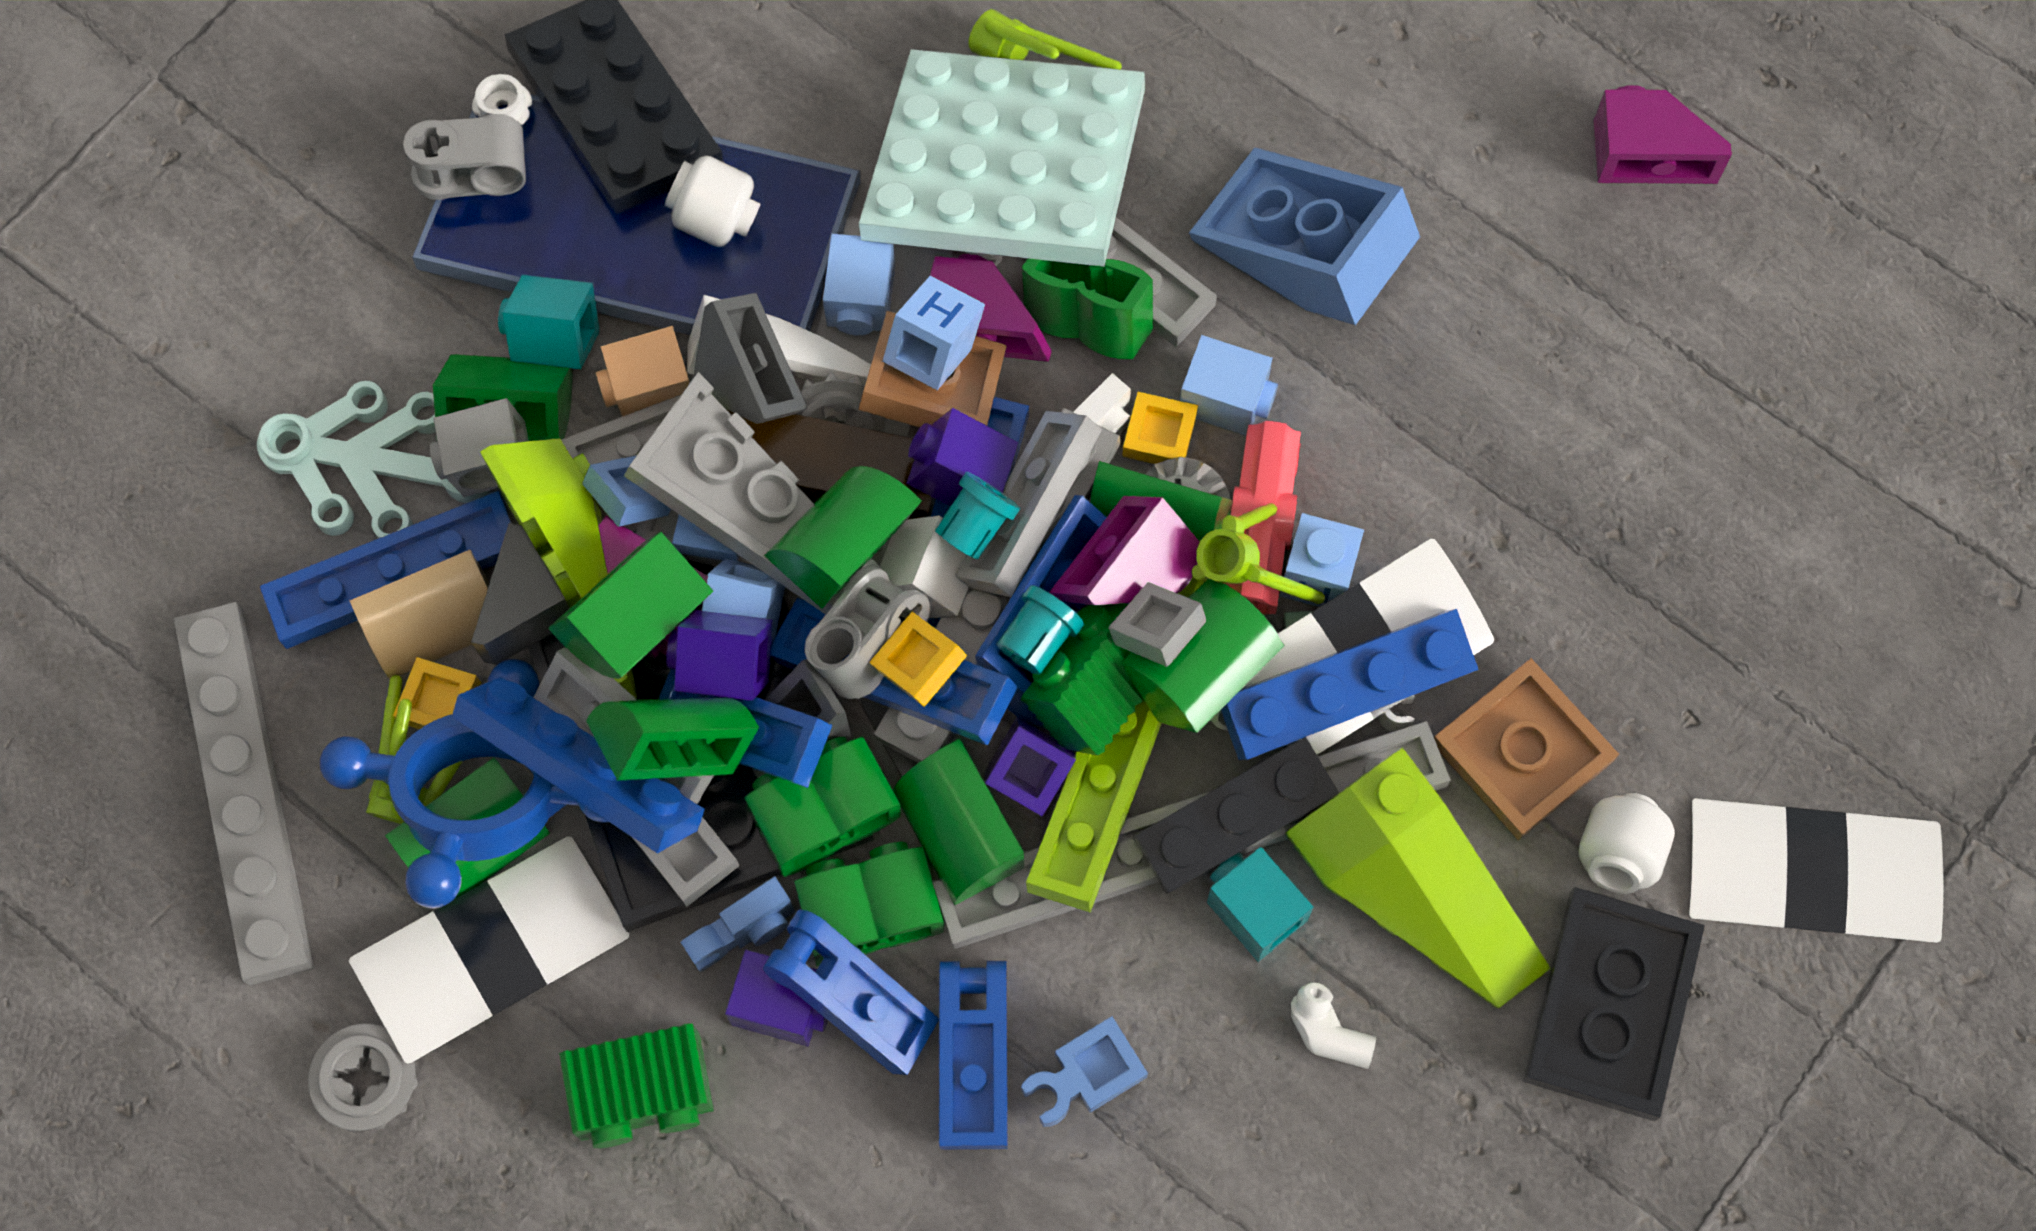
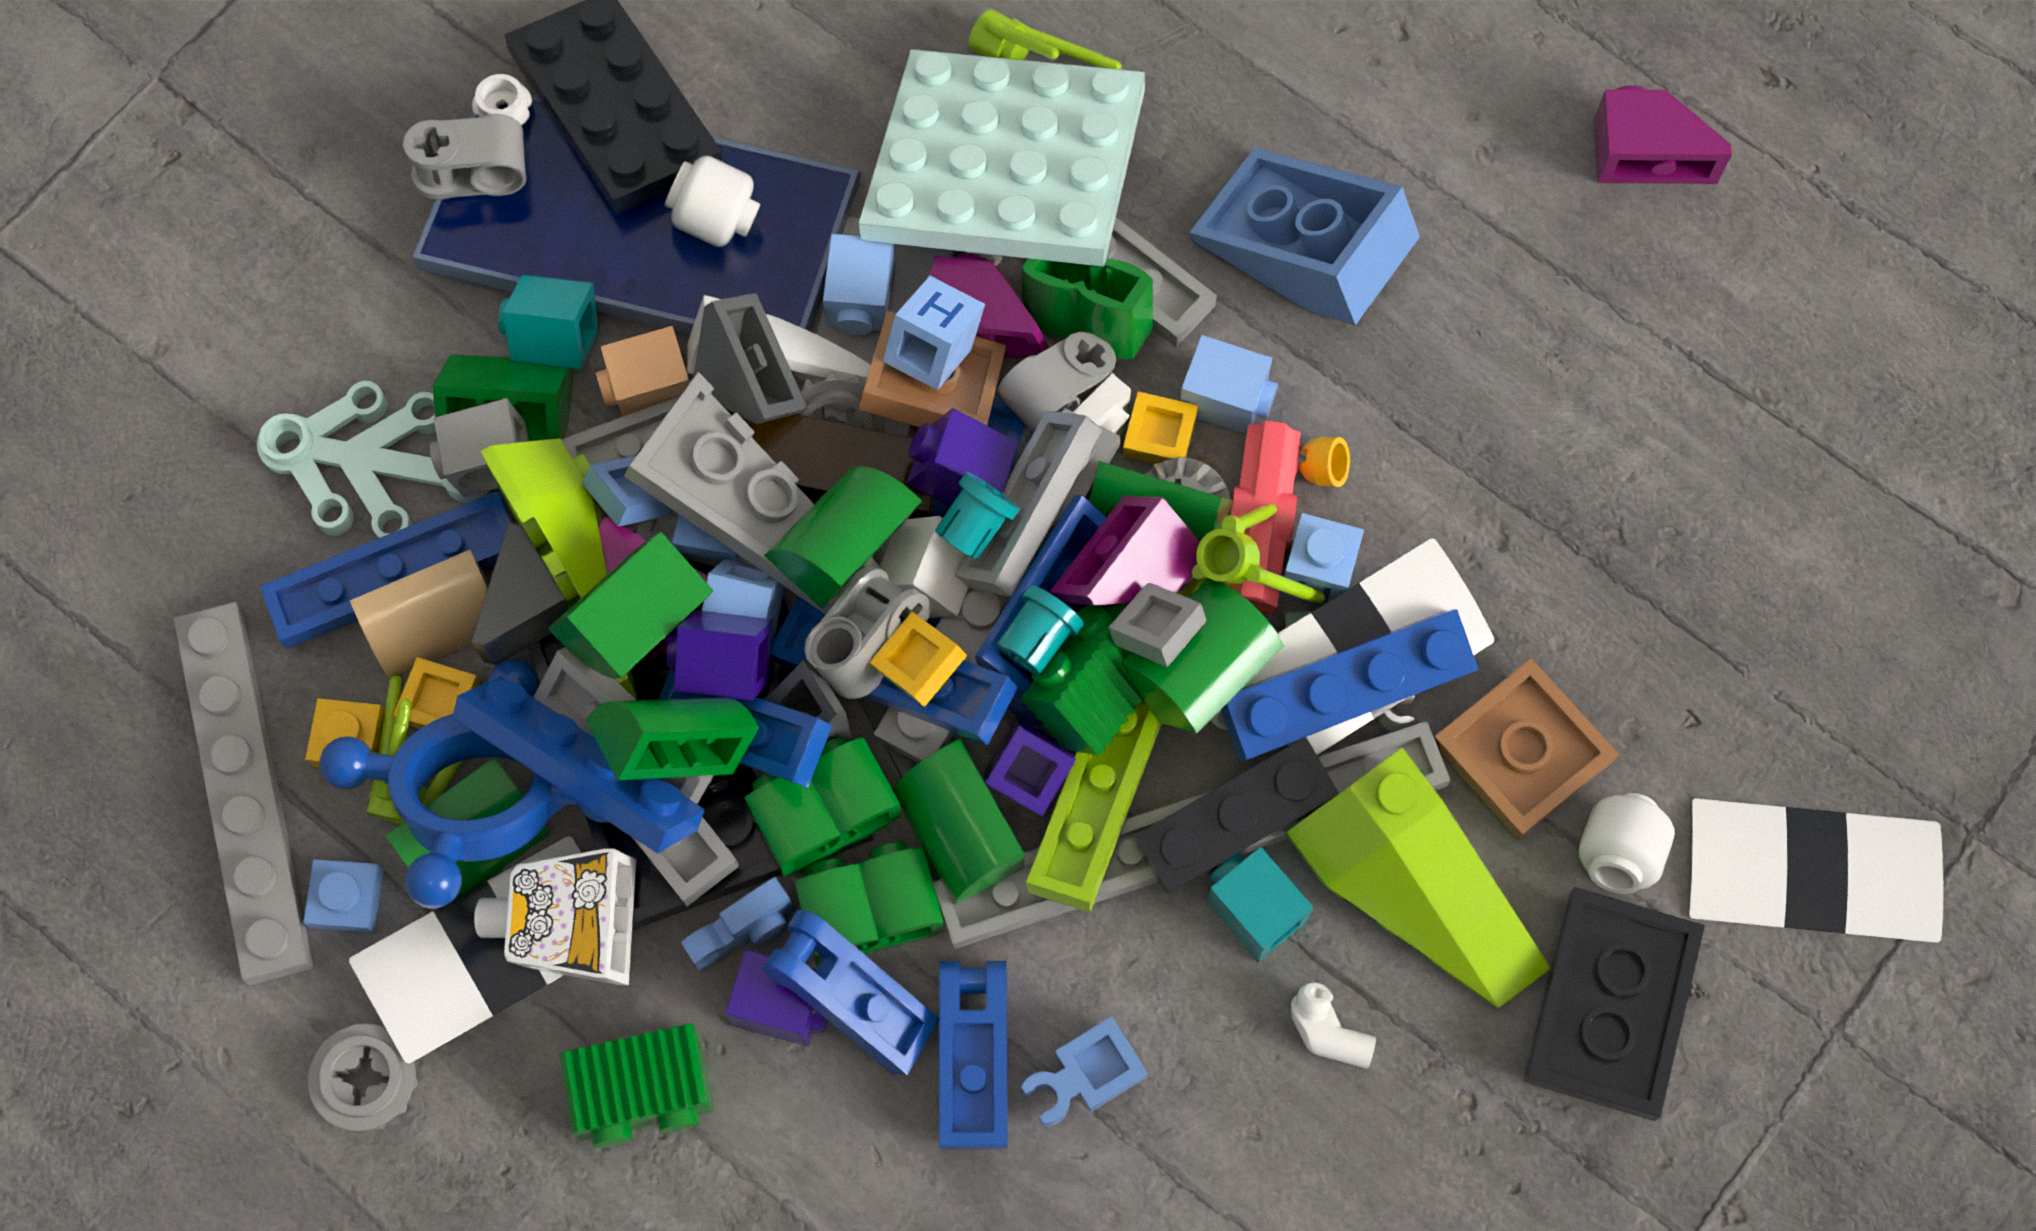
(342, 719): none -> yellow plate
(343, 896): none -> medium blue plate
(567, 915): none -> torso
(1057, 377): none -> light grey piece
(1326, 461): none -> yellow hinge

